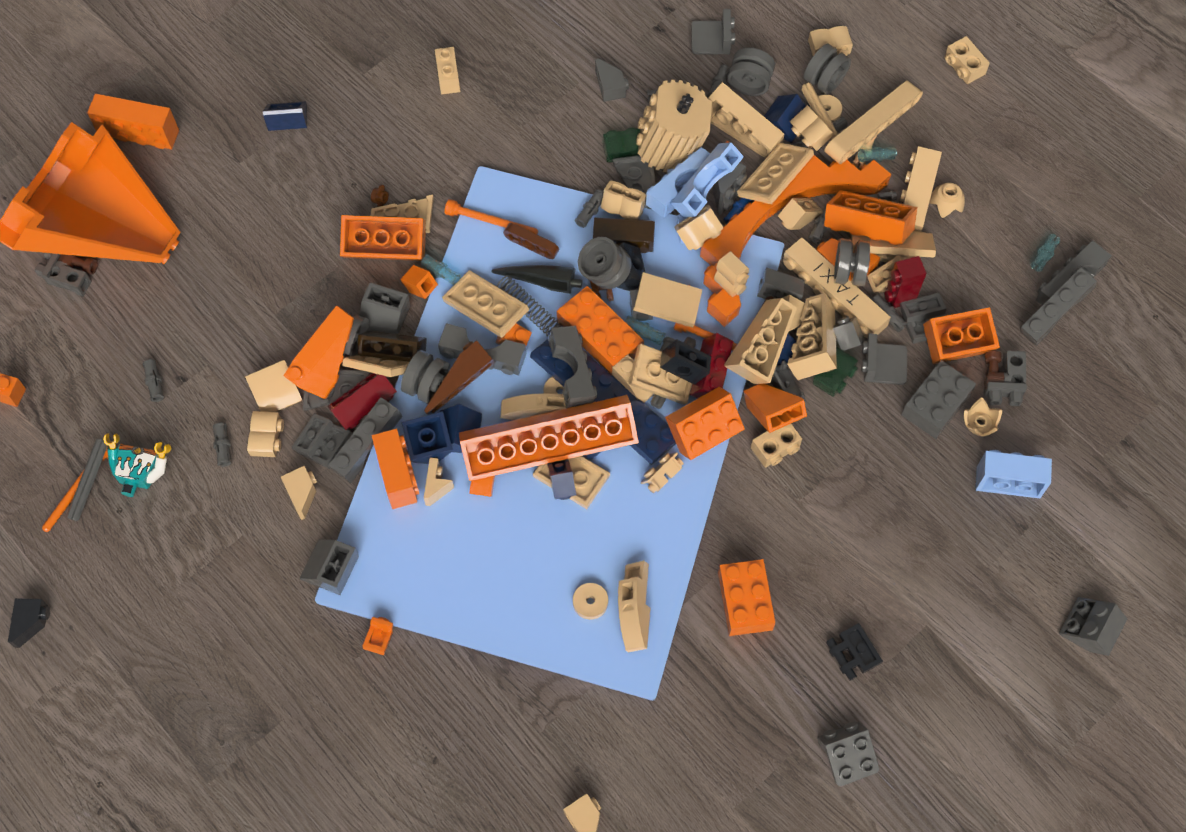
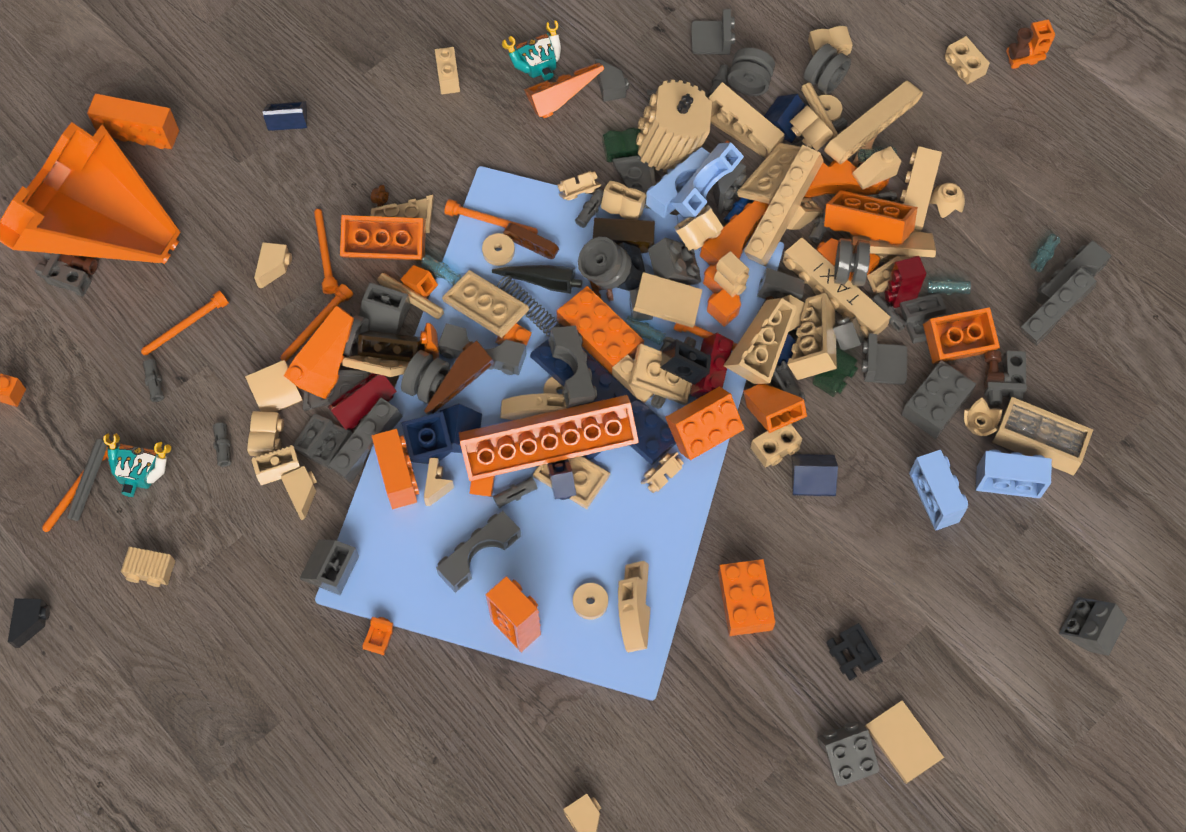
(147, 566): none -> tan brick
(217, 301): none -> orange piece
(272, 263): none -> tan slope
(276, 464): none -> tan brick
(329, 283): none -> orange piece
(342, 294): none -> orange piece
(415, 298): none -> tan axle
(430, 340): none -> orange slope
(498, 257): none -> tan piece
(499, 533): none -> dark grey arch
(514, 613): none -> orange brick
(515, 492): none -> dark grey pin
(536, 55): none -> torso
(552, 95): none -> wedge
(572, 189): none -> tan hinge
(674, 262): none -> dark grey slope
(784, 205): none -> tan brick
(814, 475): none -> dark blue slope
(877, 168): none -> tan slope
(904, 742): none -> tan tile
(938, 489): none -> light blue brick
(949, 287): none -> clear light blue pin
(1031, 44): none -> orange hips
(1040, 432): none -> brick

